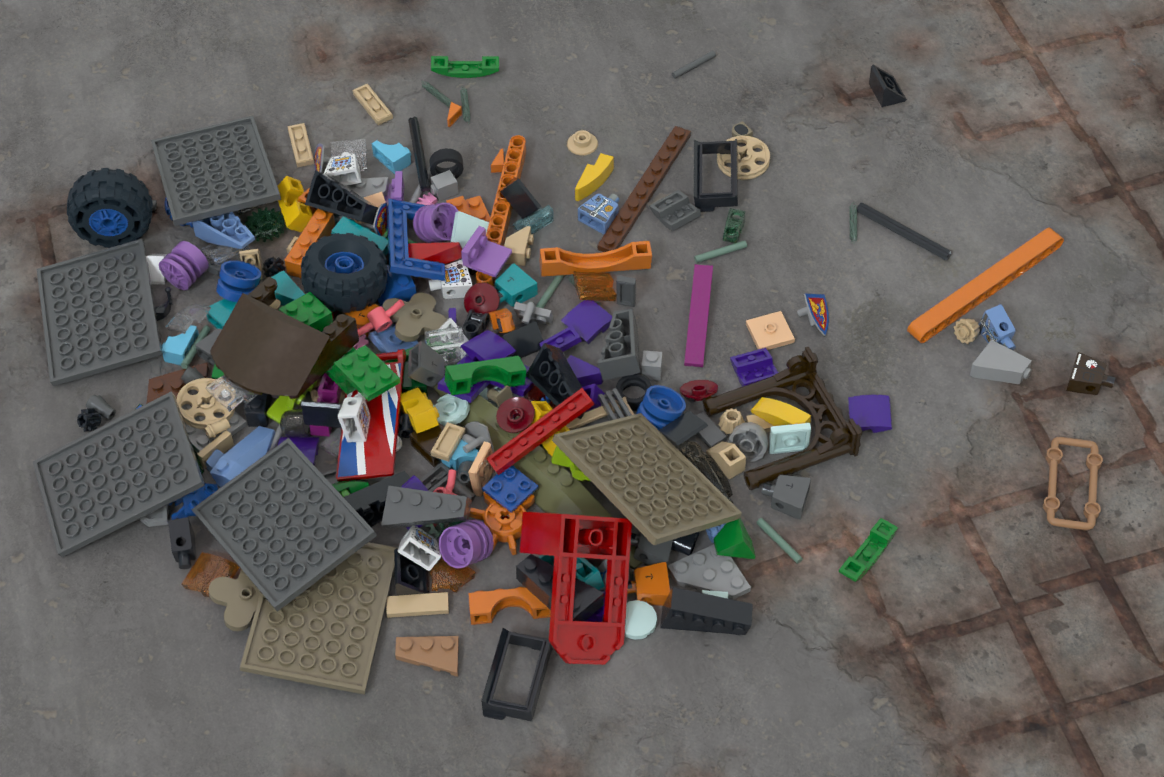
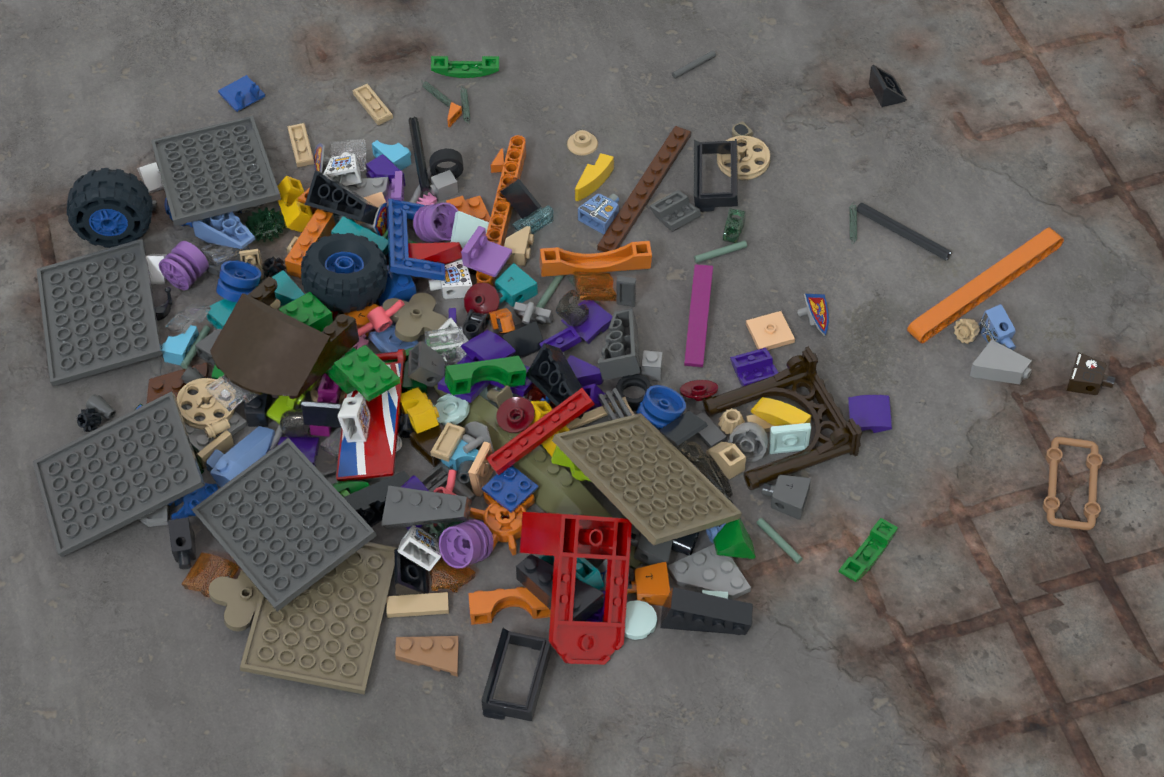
(151, 177): none -> white slope
(241, 93): none -> blue plate
(382, 167): none -> dark purple slope
(572, 313): none -> clear smoke helmet

